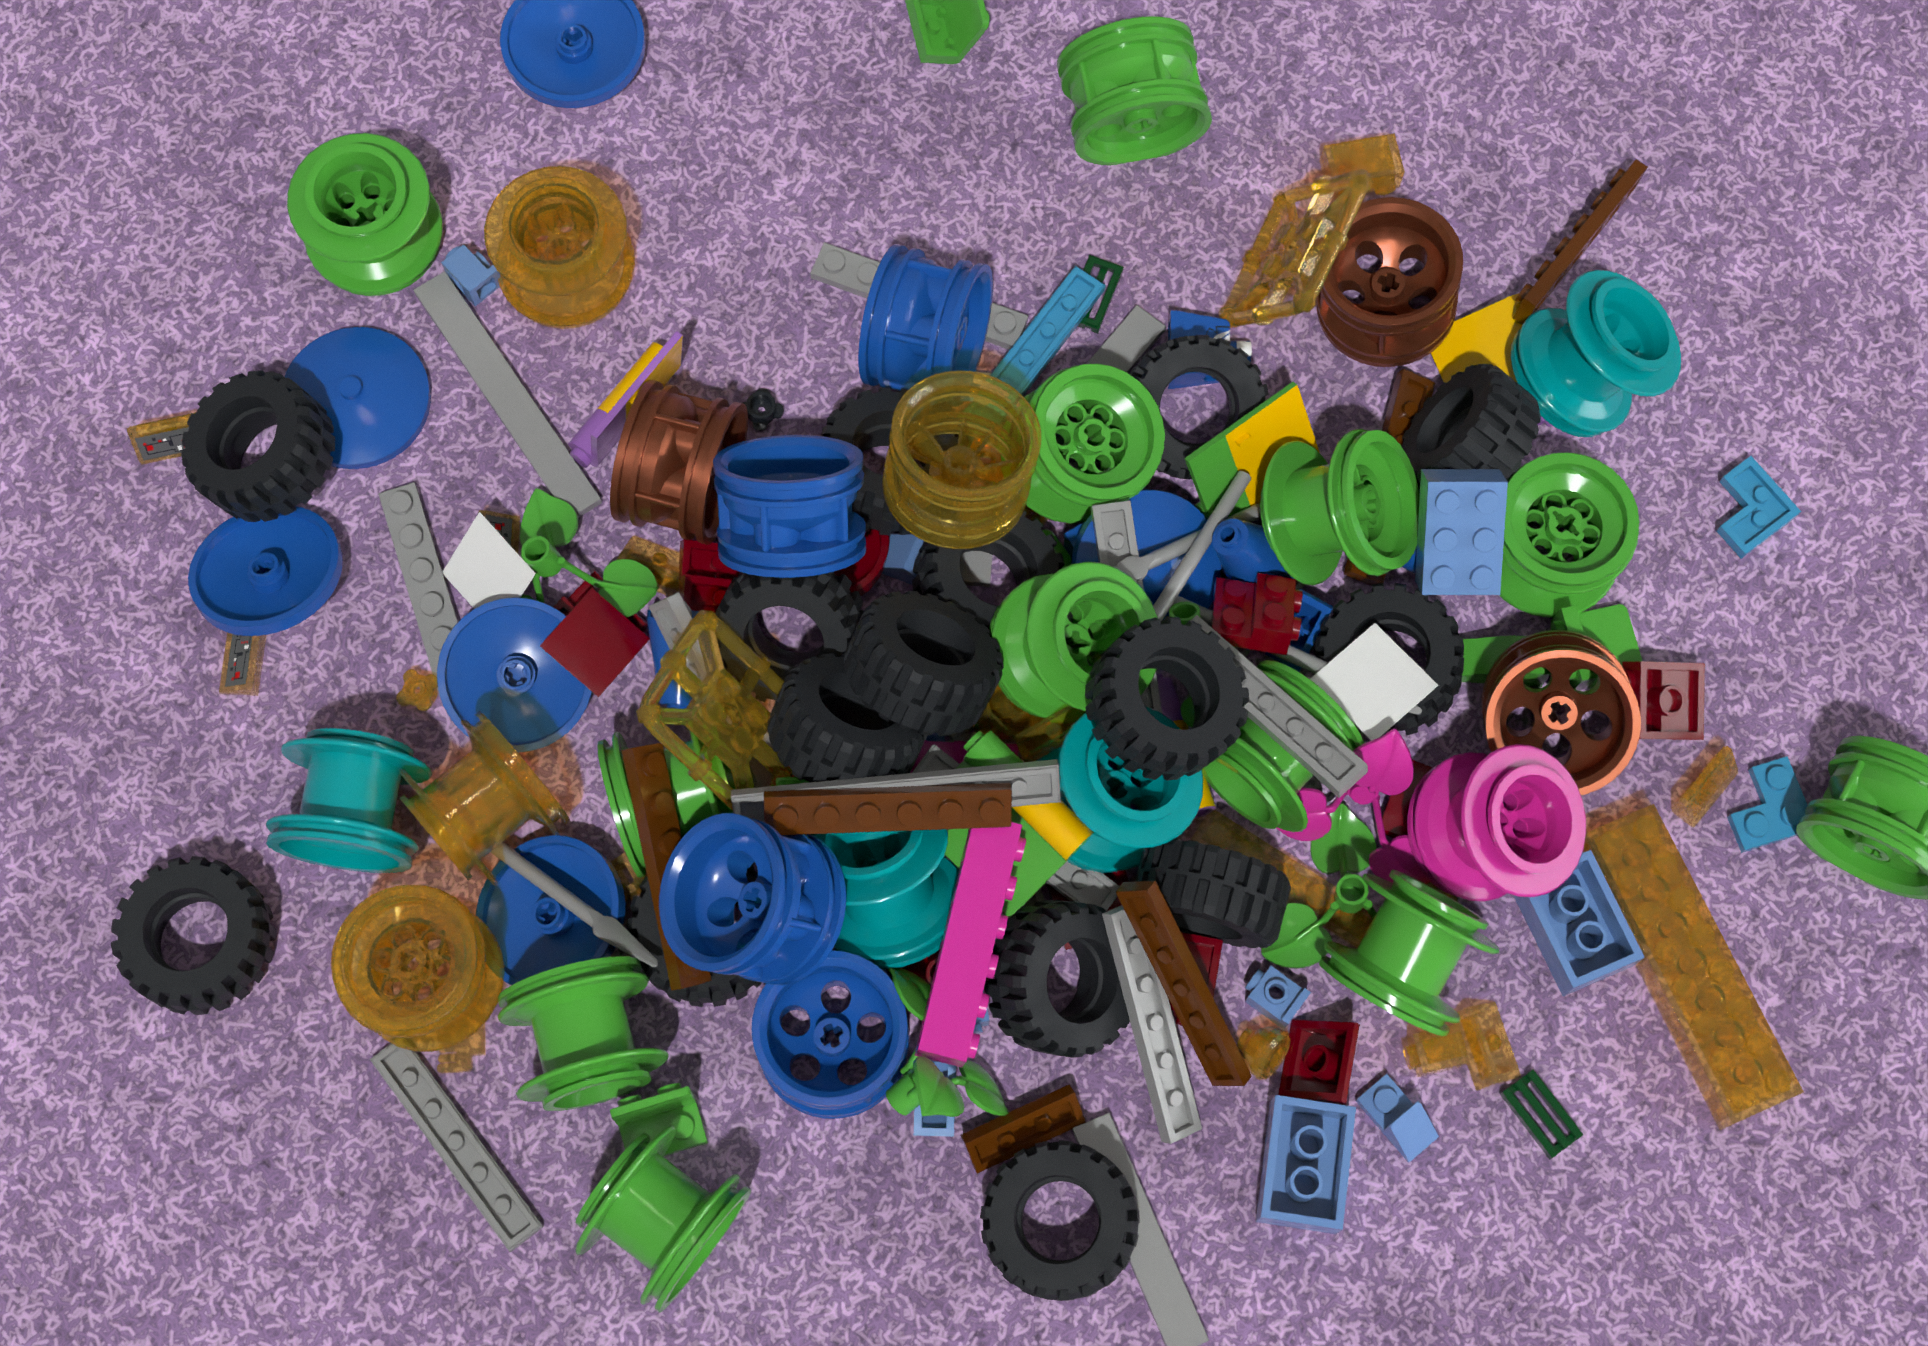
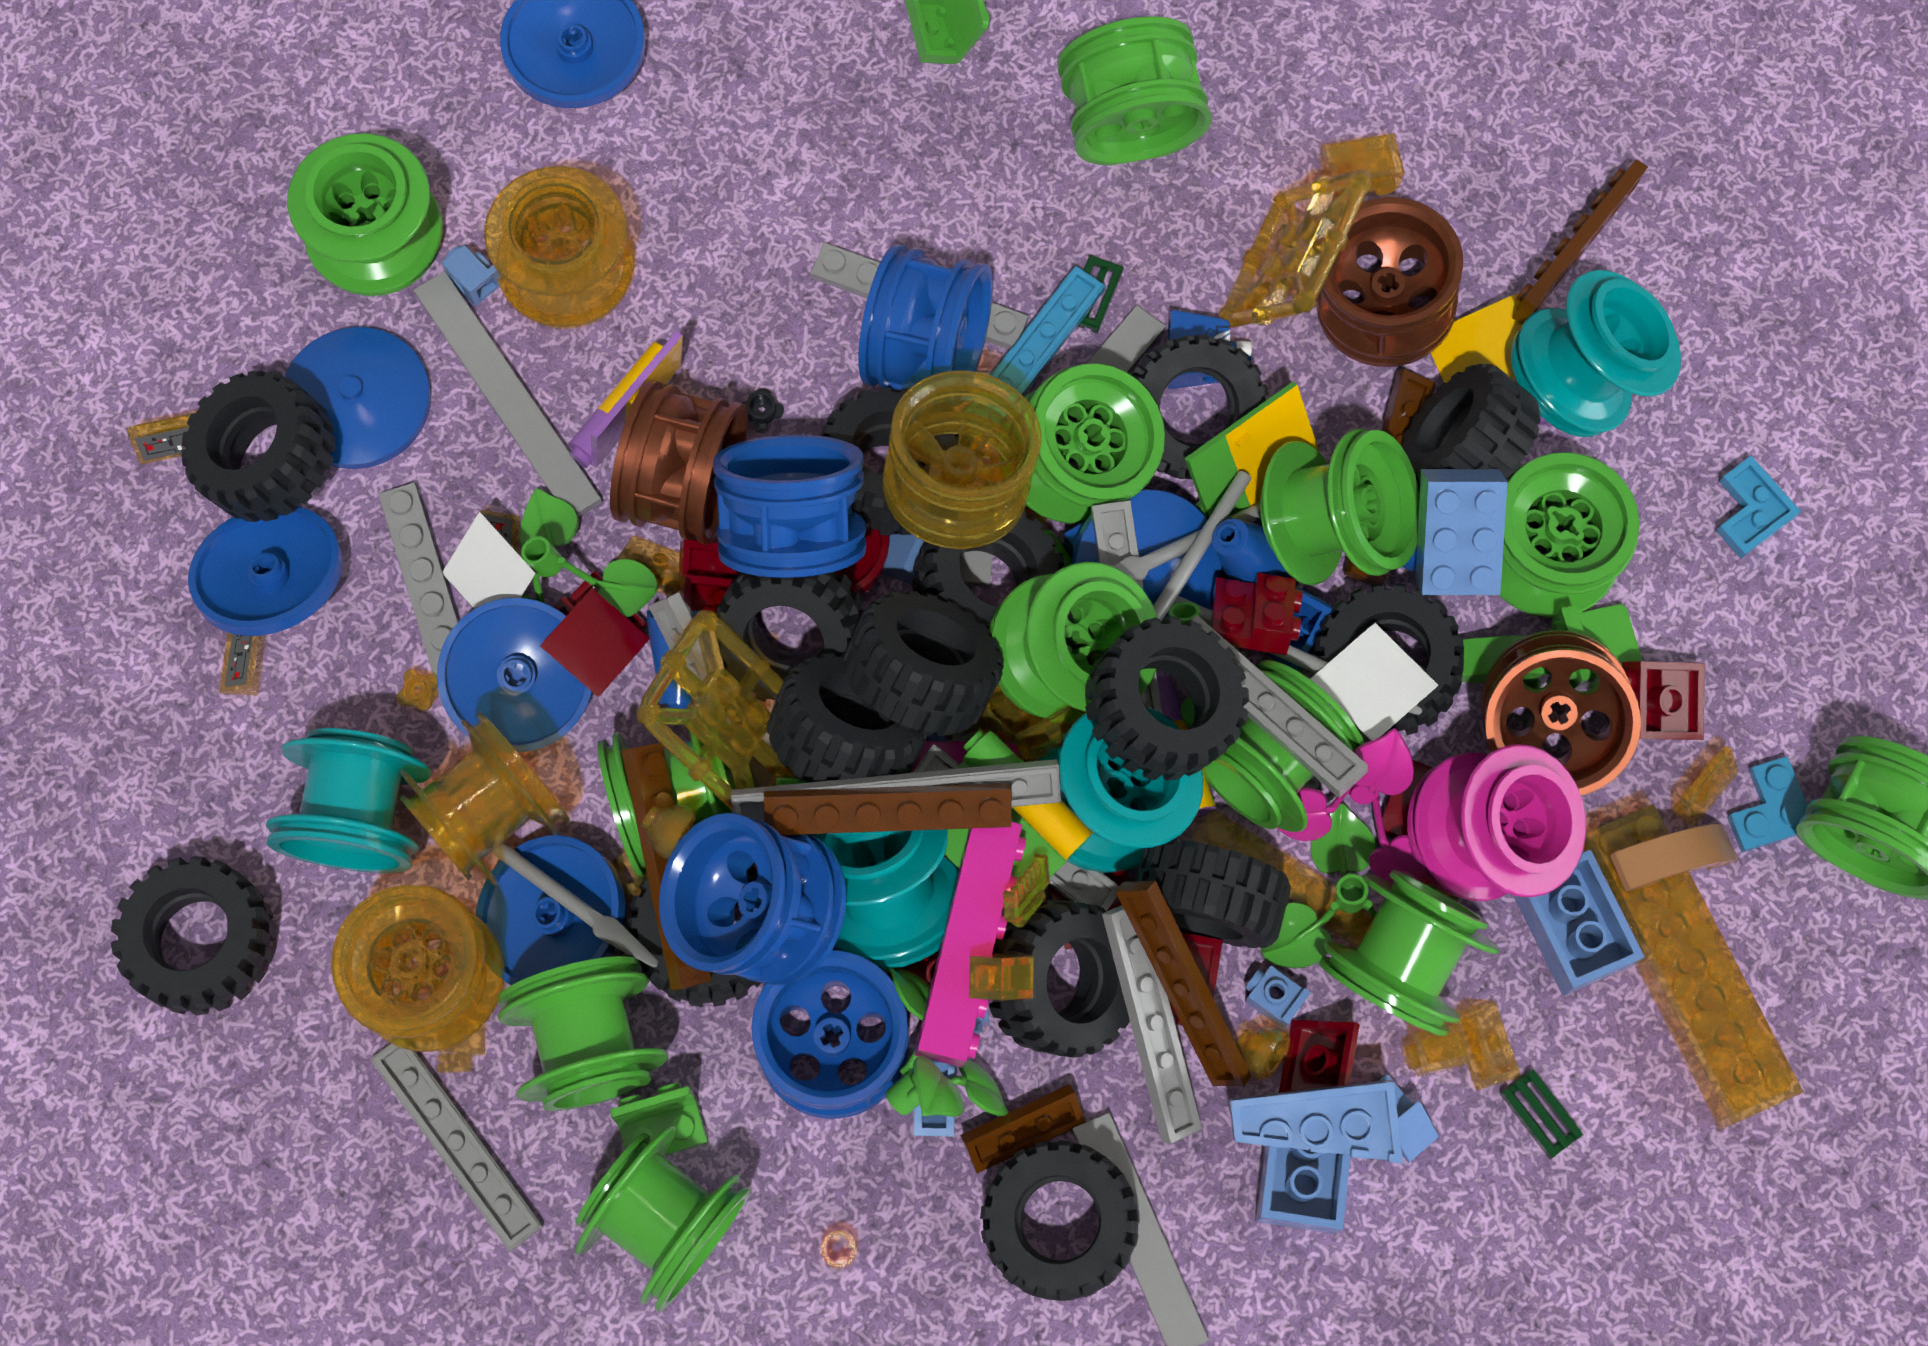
(668, 827): none -> clear yellow brick
(841, 1262): none -> clear orange bush
(1001, 977): none -> clear yellow brick
(1027, 893): none -> clear yellow piece
(1337, 1120): none -> medium blue wing
(1673, 855): none -> medium nougat slope

